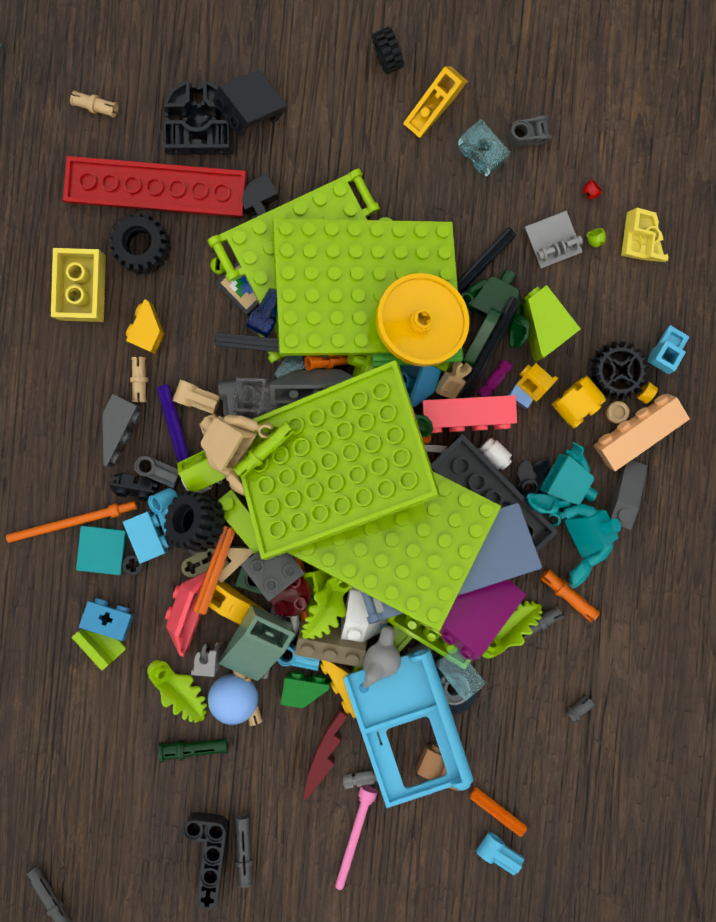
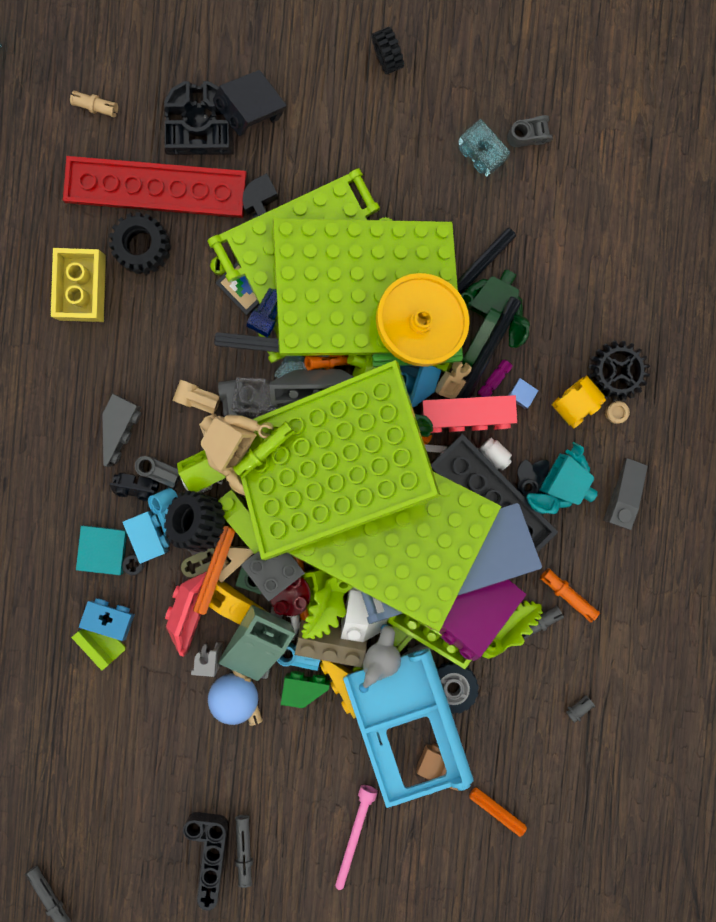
(113, 510): orange bar -> none
(138, 380): tan pin -> none
(146, 330): yellow slope -> none
(173, 422): dark purple axle -> none
(177, 690): lime plant -> none
(182, 750): dark green pin -> none
(323, 759): dark red slope -> none
(360, 779): light grey axle -> none
(435, 100): yellow slope -> none
(460, 674): clear light blue panel -> none
(494, 850): medium azure piece -> none
(535, 381): yellow brick -> none
(548, 322): lime slope -> none
(554, 239): light grey hinge -> none
(592, 535): teal torso -> none
(593, 189): red hinge -> none
(596, 237): lime hinge -> none
(641, 431): light nougat brick -> none
(643, 236): light yellow slope -> none
(648, 393): yellow axle -> none
(669, 351): medium azure brick -> none

